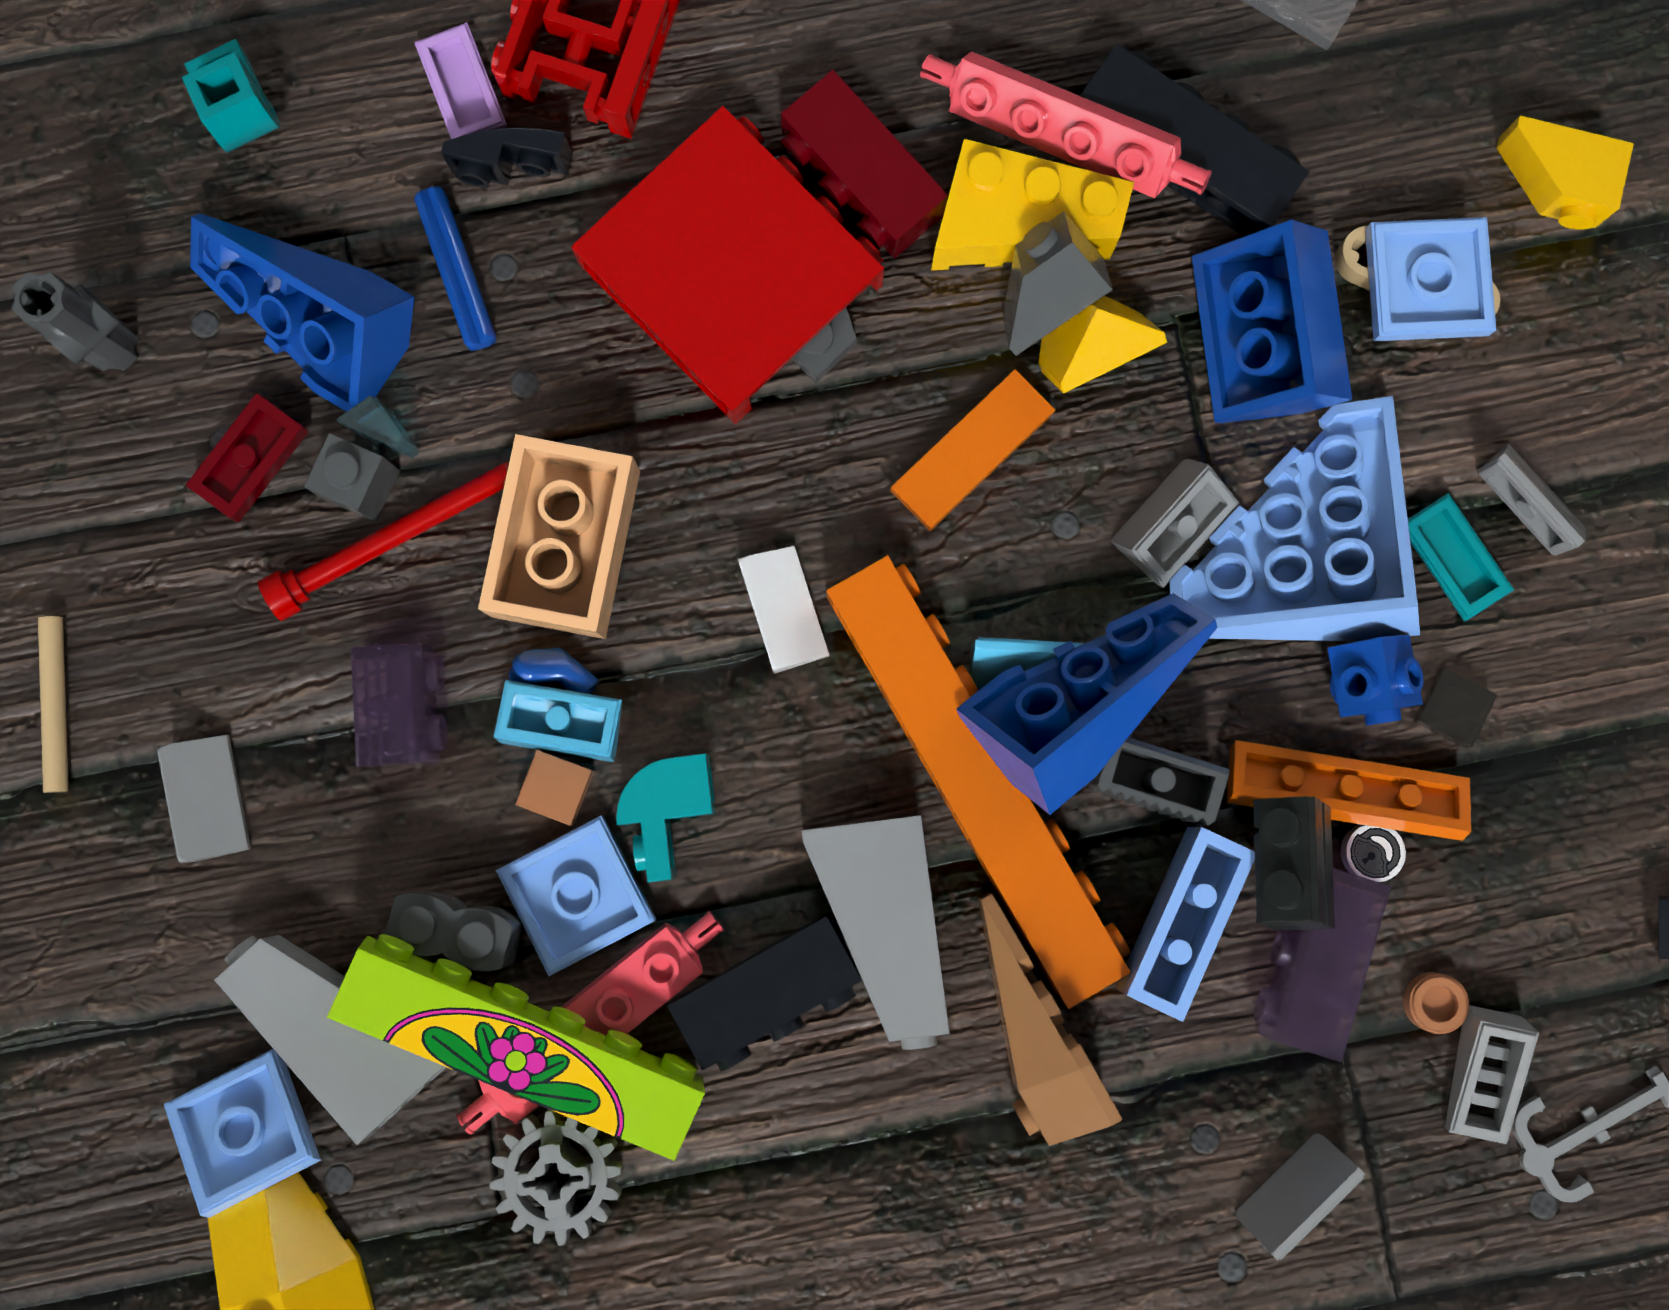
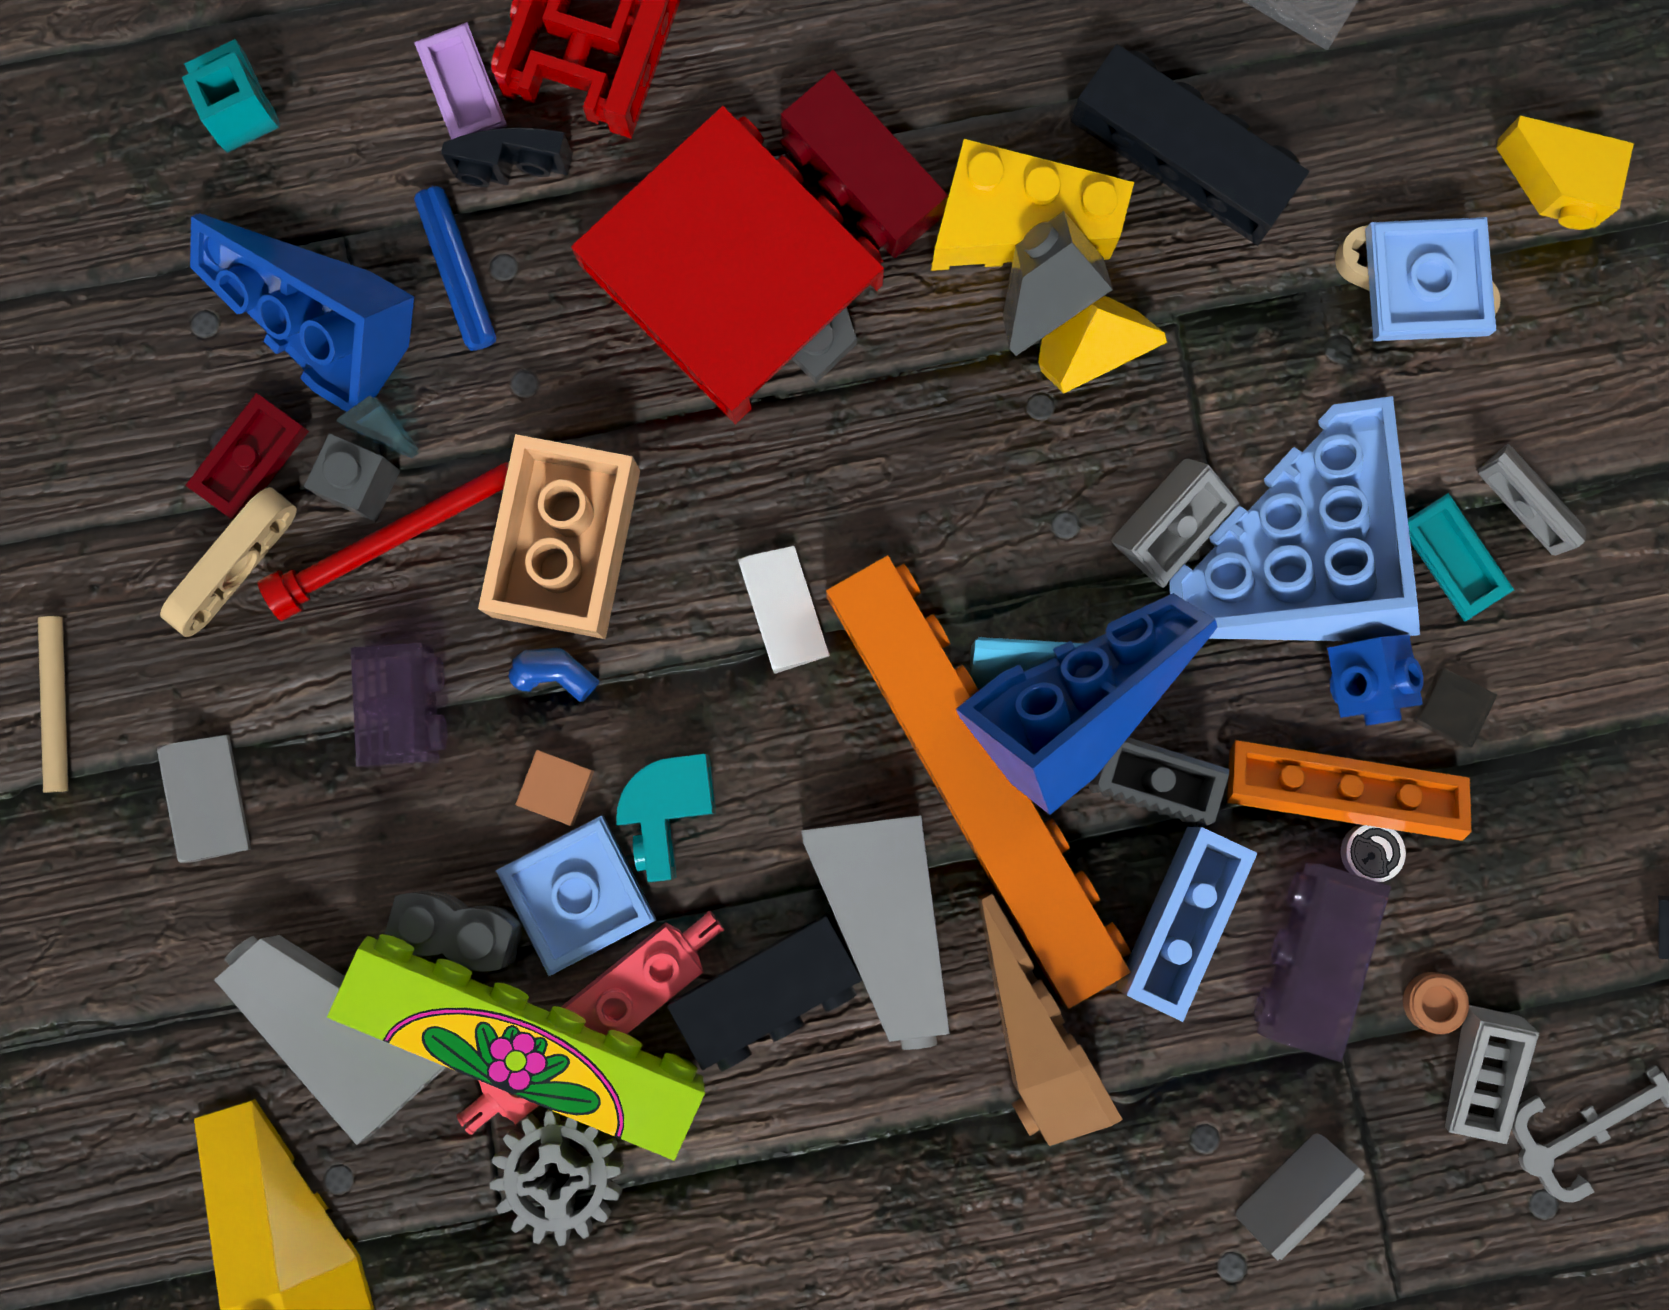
(74, 321): dark grey piece -> none
(228, 562): none -> tan beam
(241, 1133): light blue tile -> none
(559, 721): medium azure slope -> none
(972, 450): orange tile -> none
(1064, 124): coral plate -> none
(1271, 324): blue slope -> none
(1294, 864): pearl dark grey brick -> none

